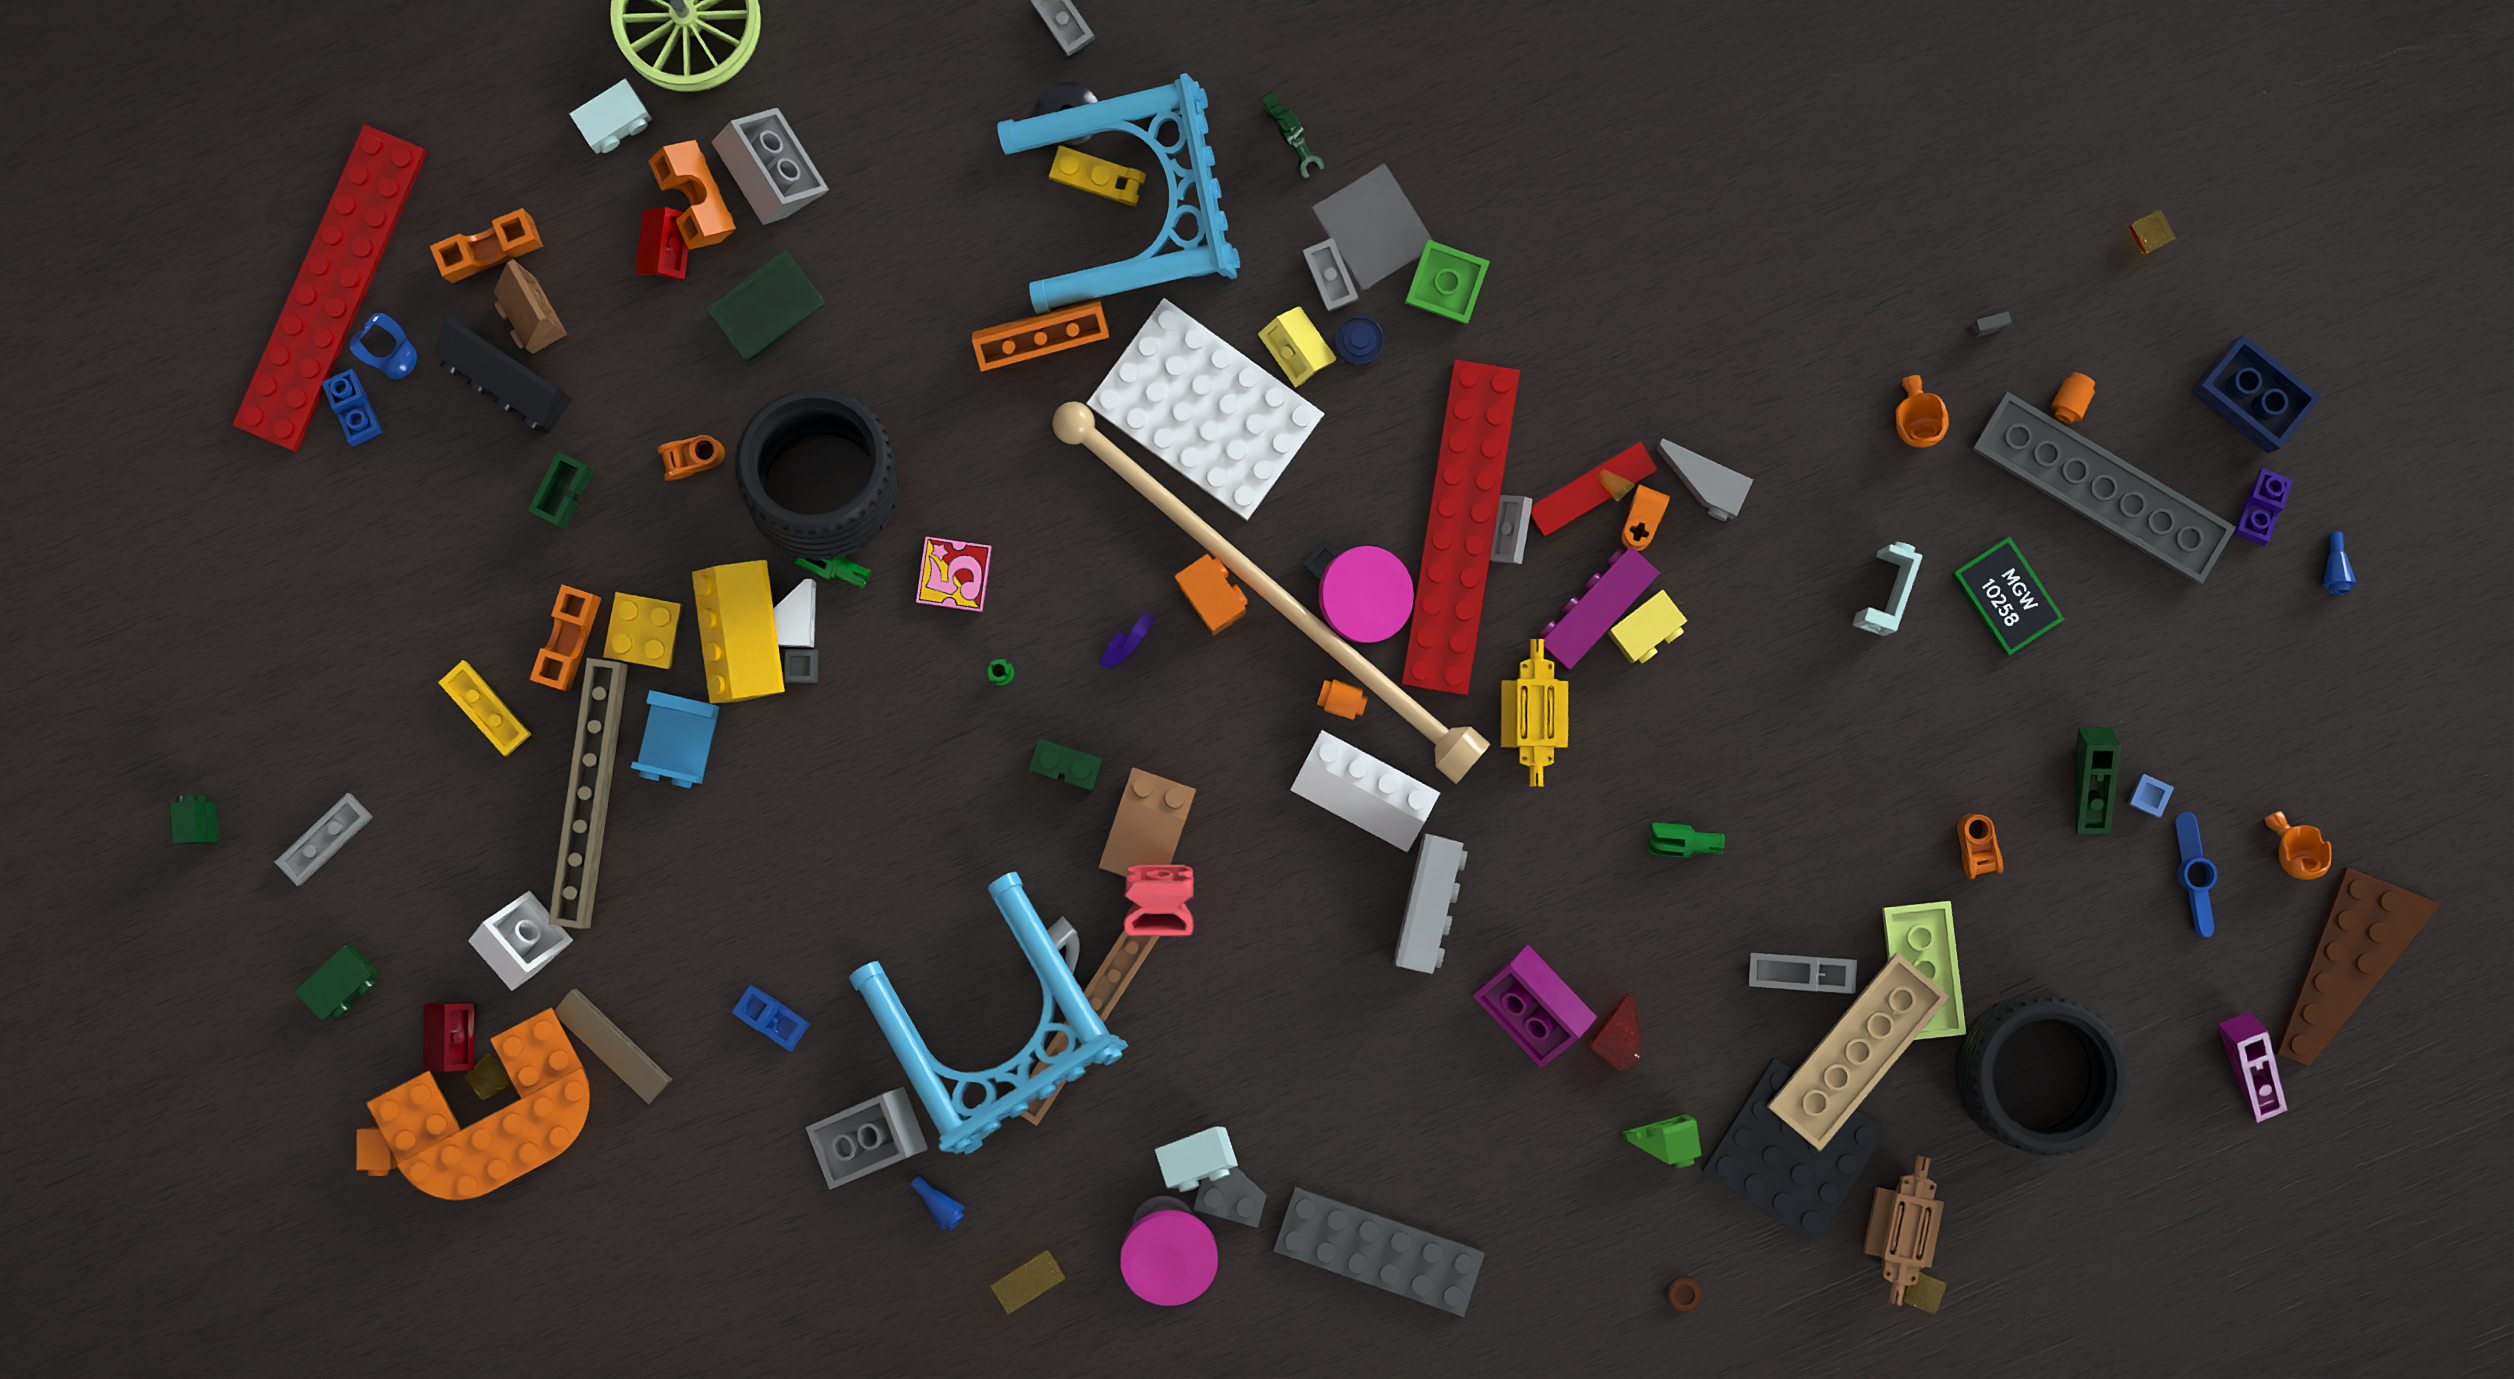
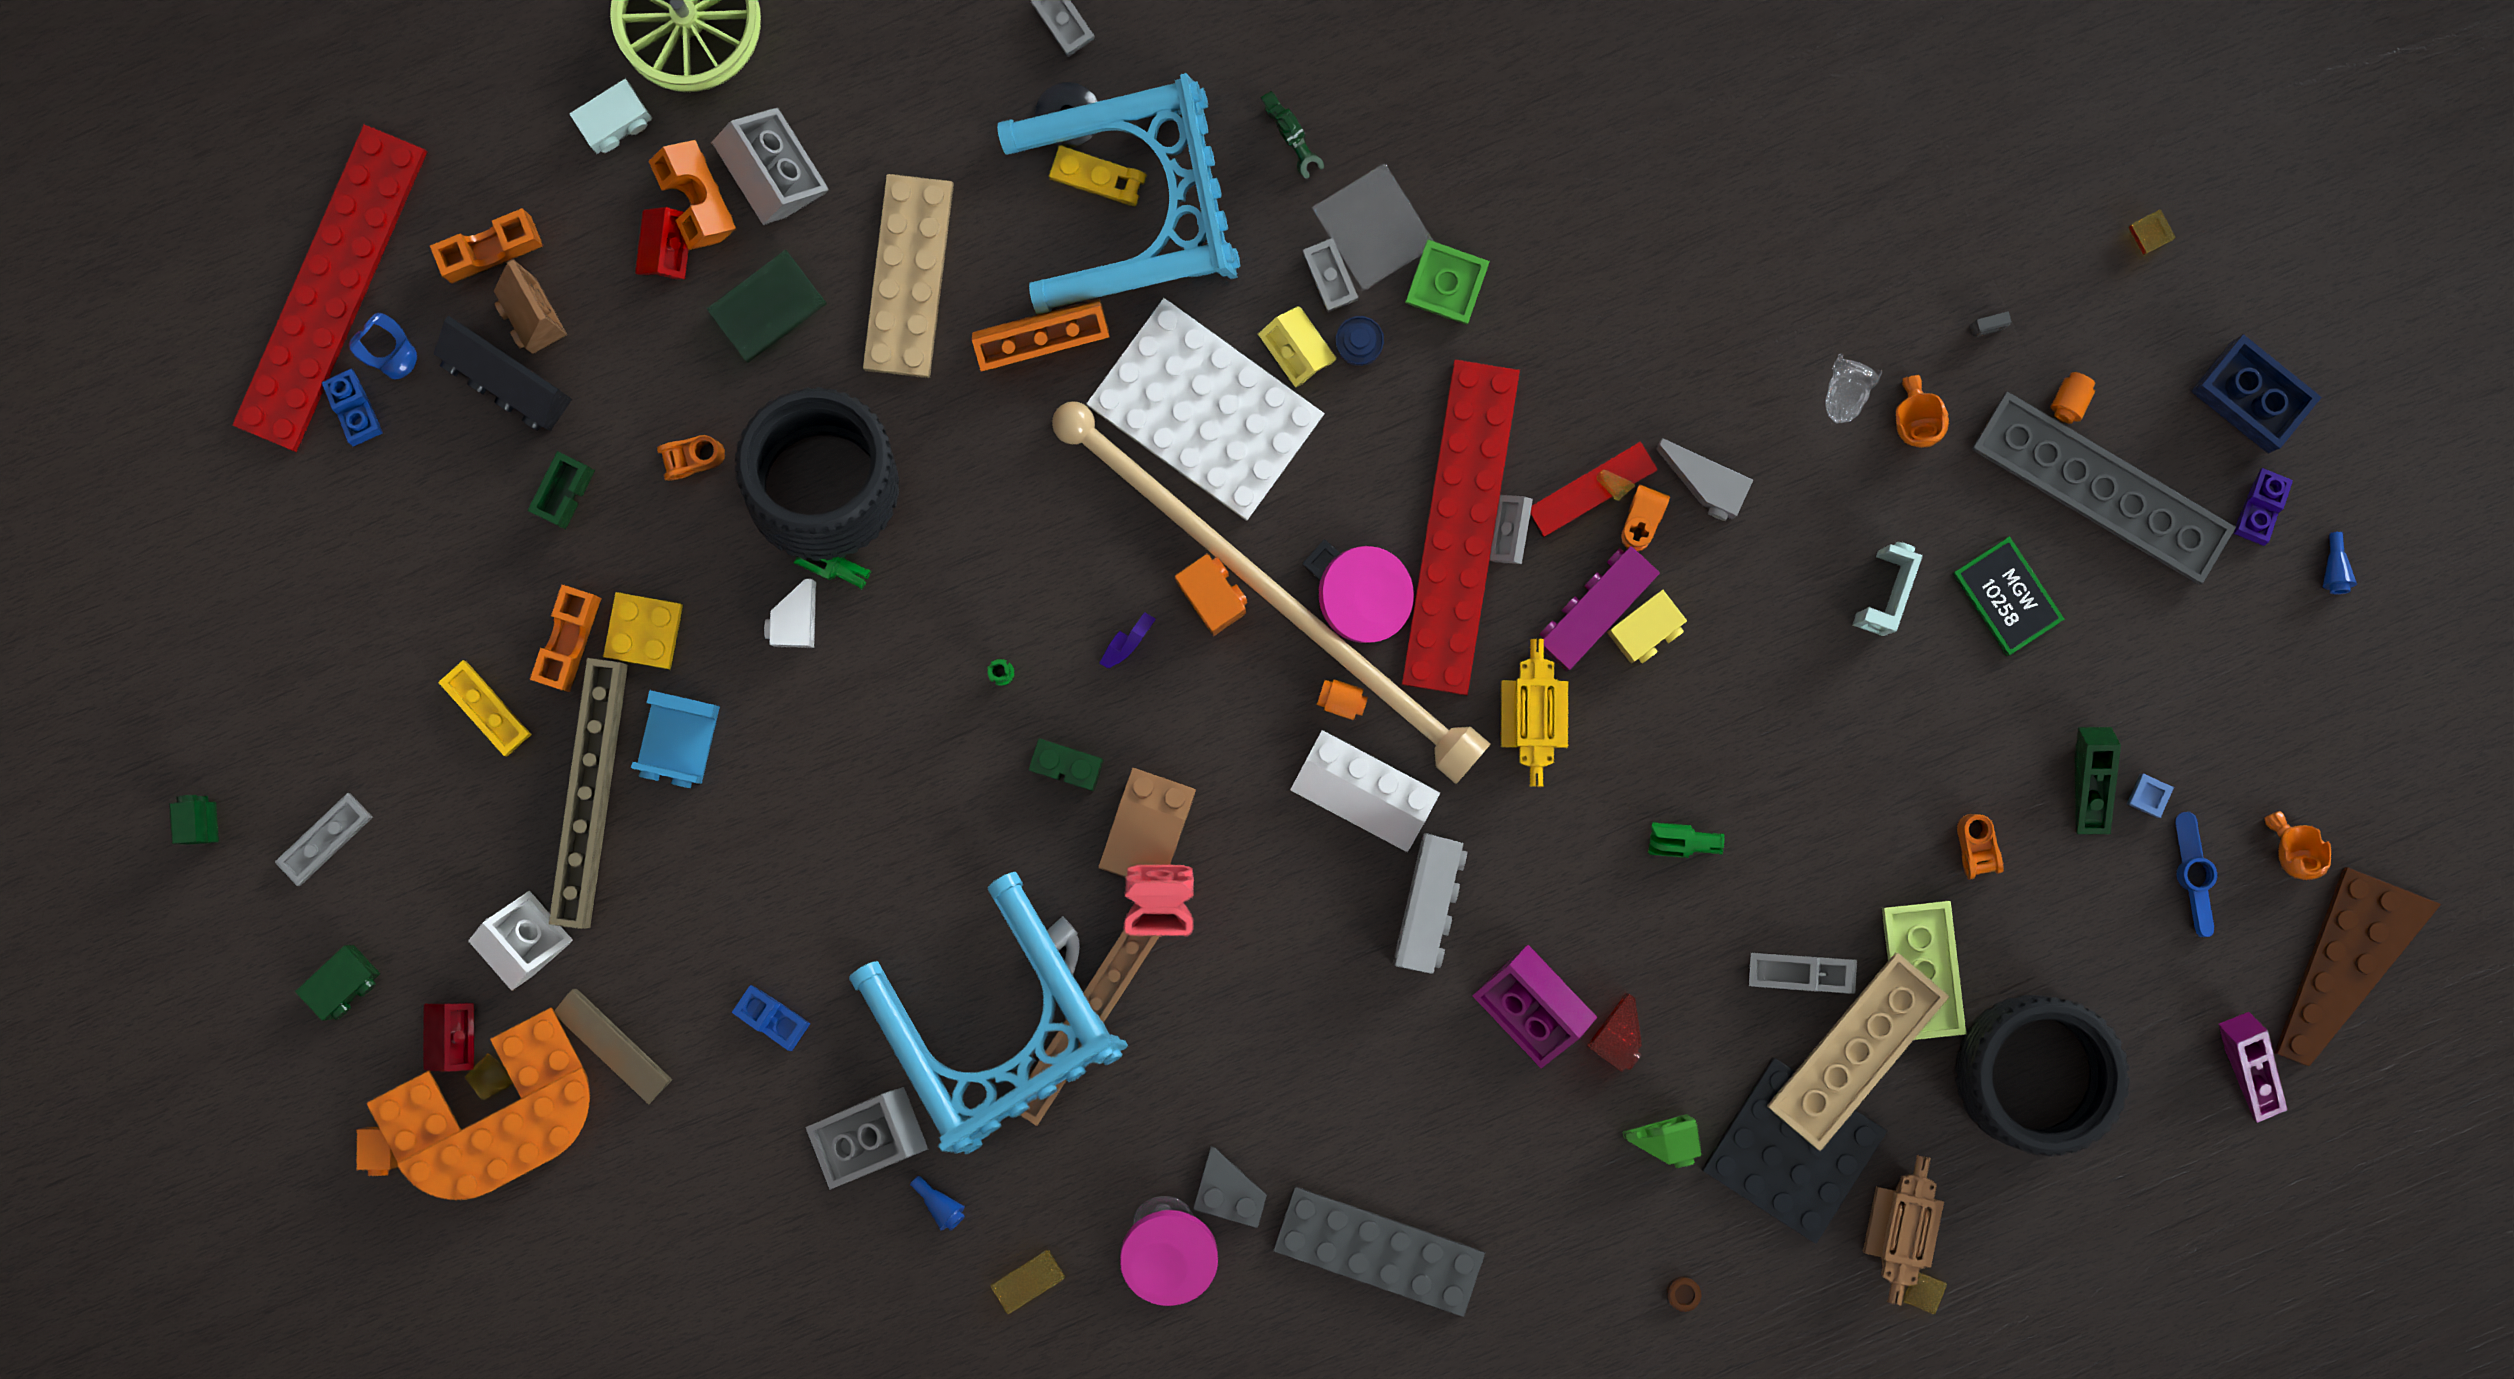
(738, 631): yellow slope -> none
(800, 666): dark grey tile -> none
(908, 276): none -> tan plate
(953, 574): tile -> none
(1196, 1158): light aqua brick -> none
(1849, 389): none -> clear piece

